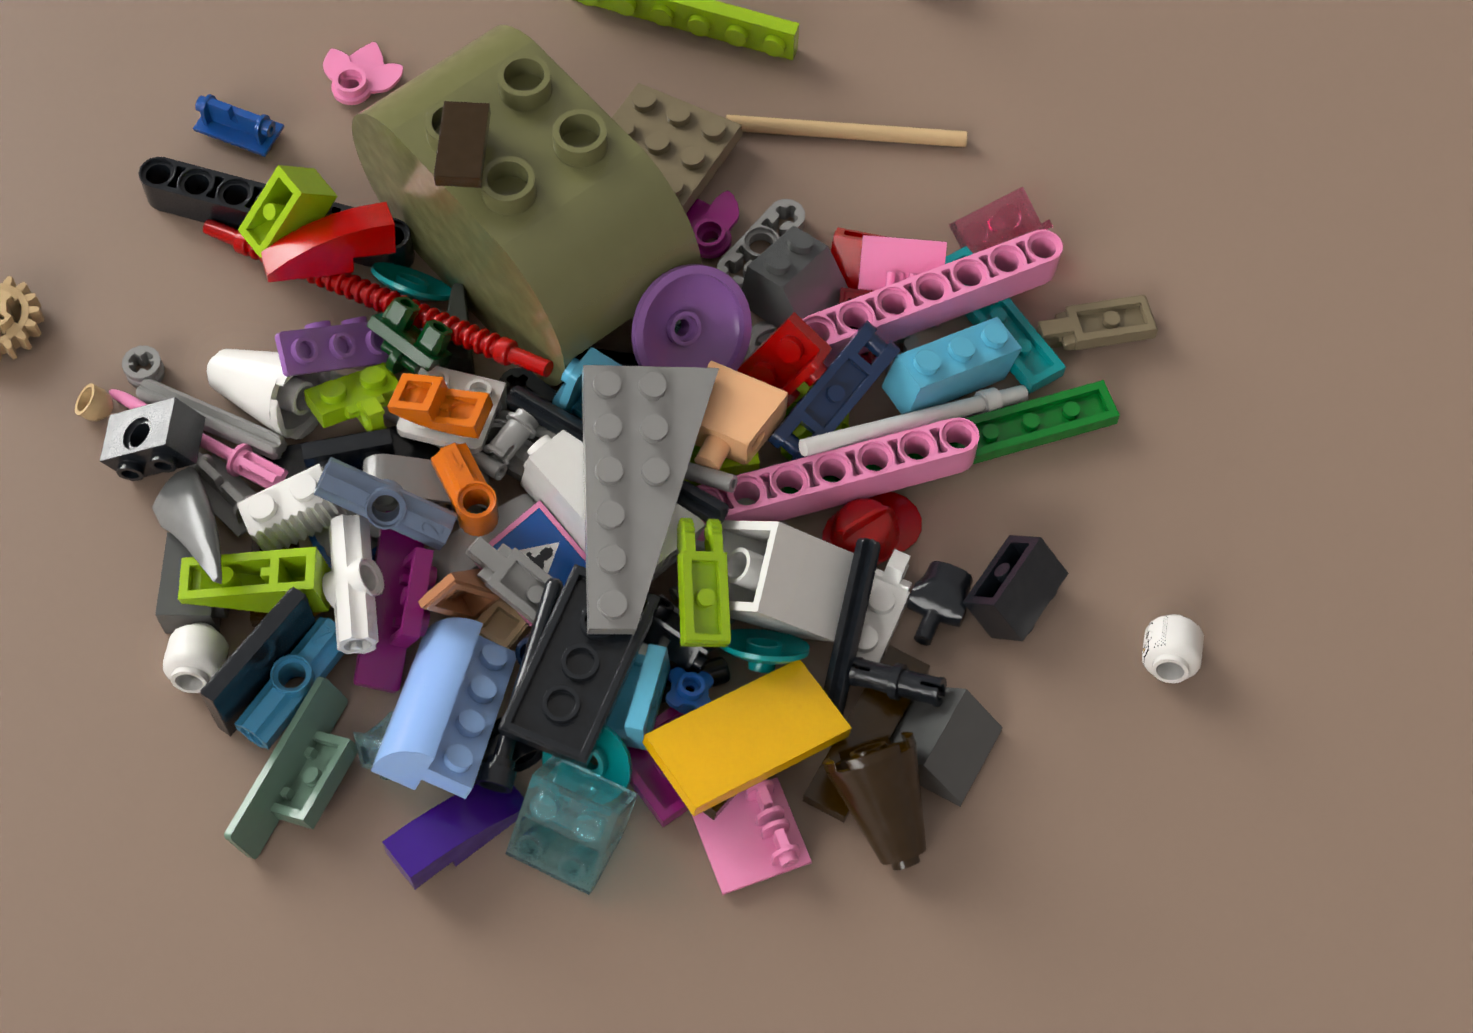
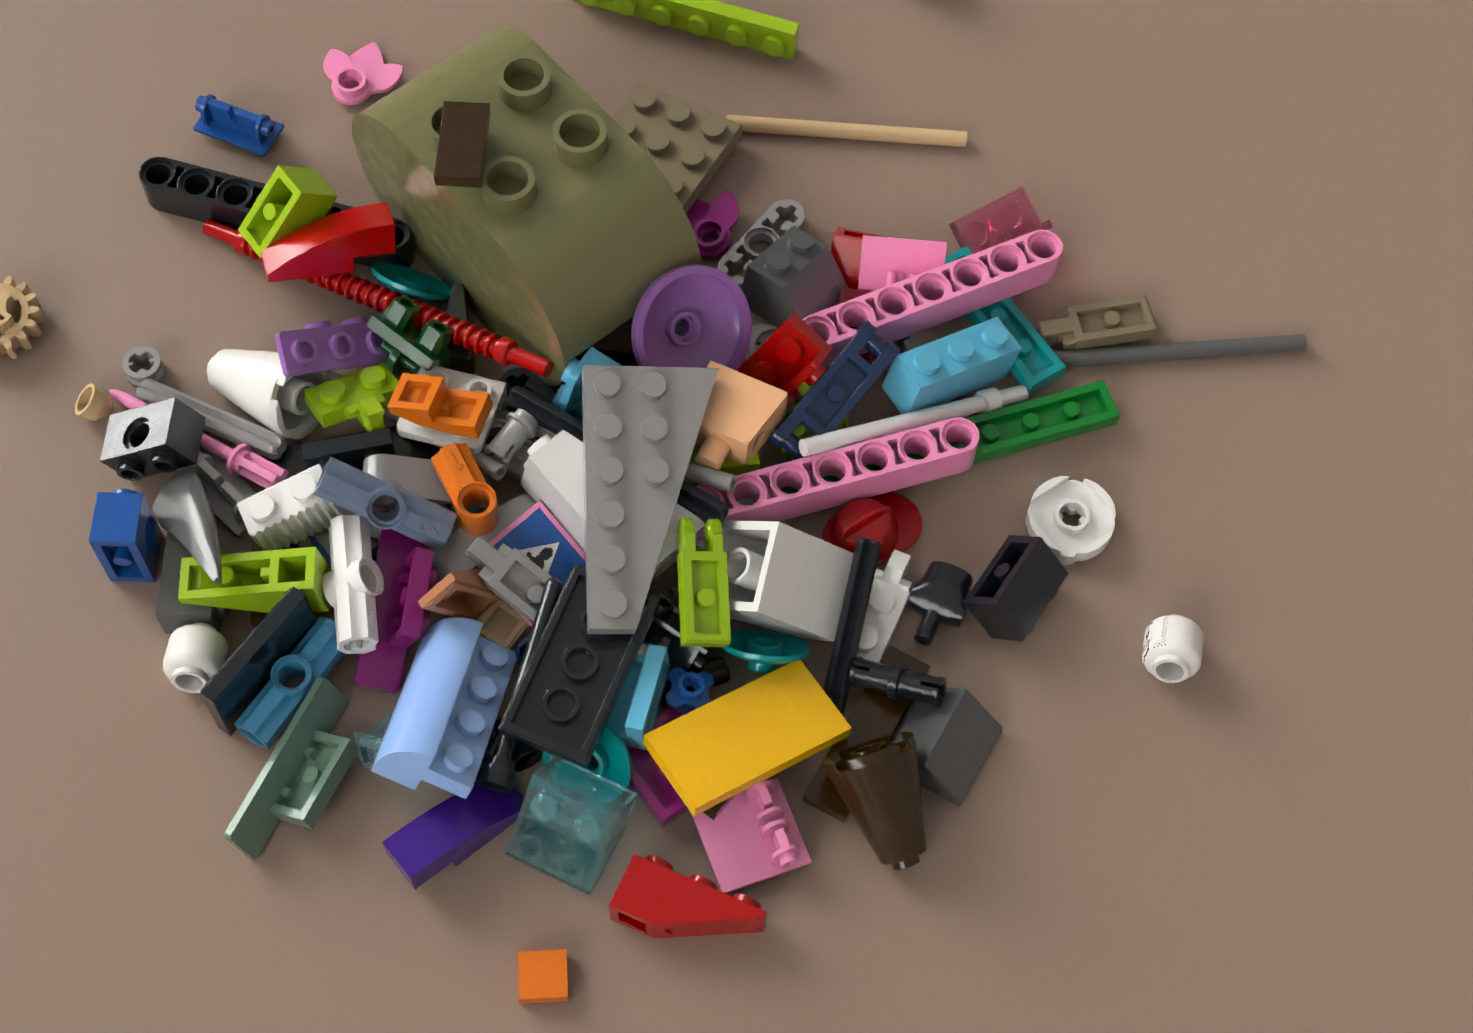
(125, 536): none -> blue brick
(543, 976): none -> orange tile
(672, 905): none -> red slope
(1068, 541): none -> white plate
(1183, 350): none -> dark grey piece

